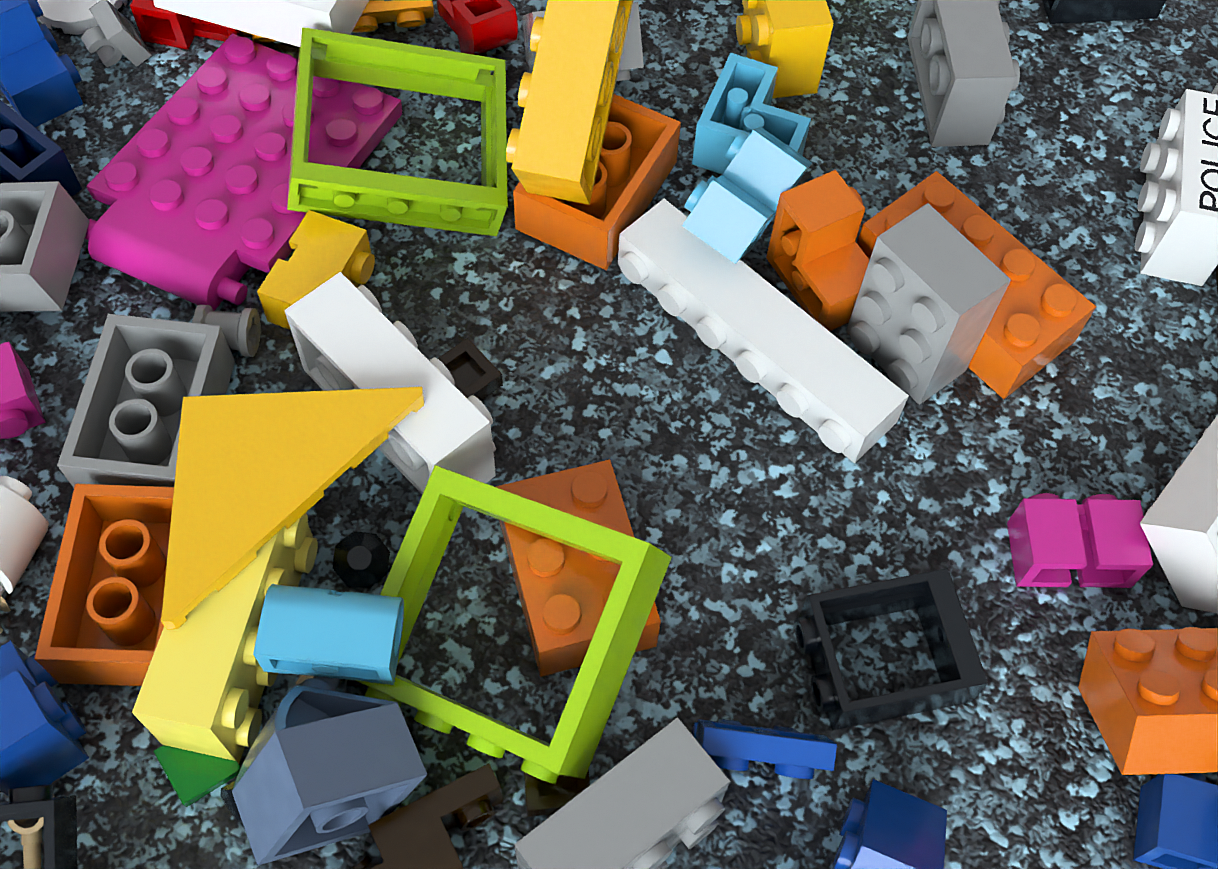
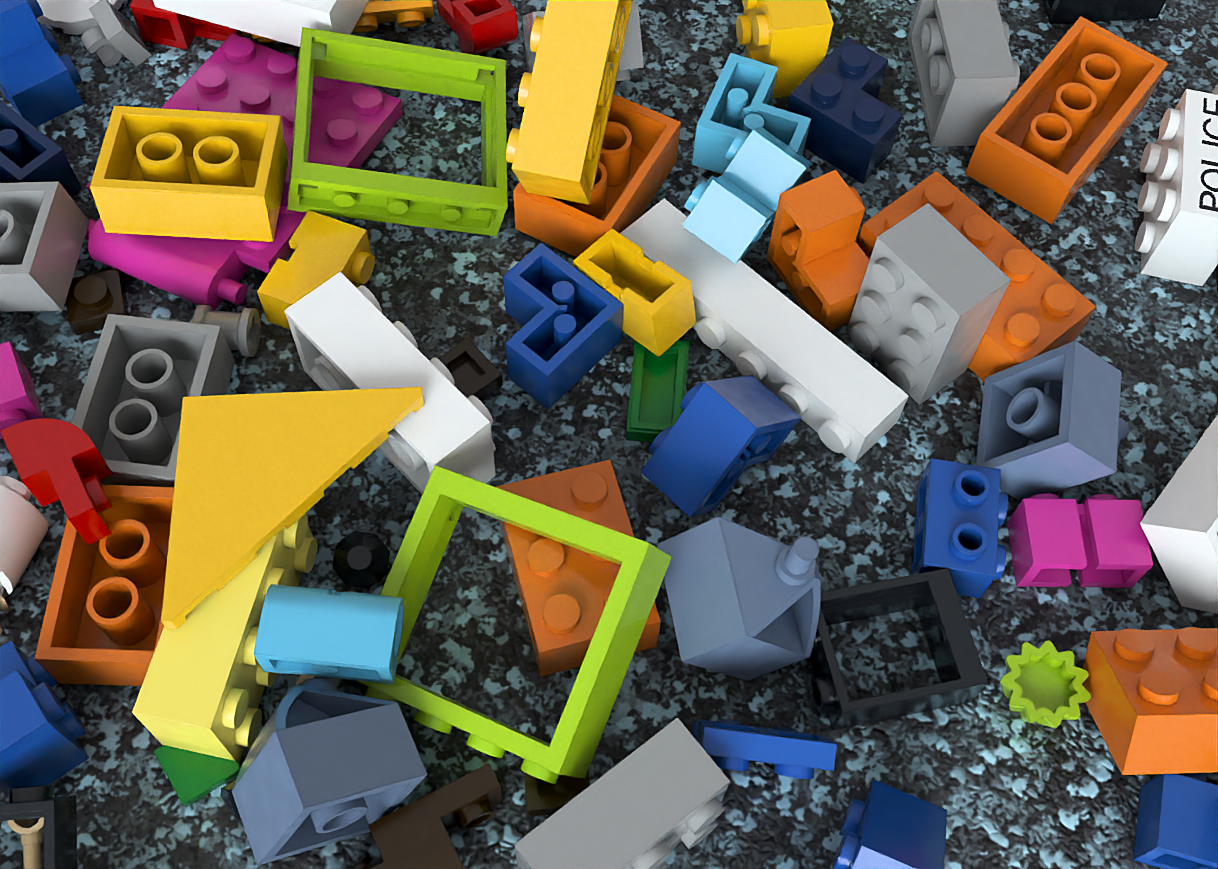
(62, 464): none -> red brick
(94, 298): none -> dark brown plate
(191, 174): none -> yellow brick
(564, 321): none -> blue brick
(654, 296): none -> yellow brick
(656, 390): none -> green tile
(714, 440): none -> blue brick
(742, 598): none -> sand blue piece
(846, 117): none -> dark blue brick
(959, 524): none -> blue brick
(1044, 685): none -> lime piece
(1052, 422): none -> sand blue piece
(1065, 119): none -> orange brick

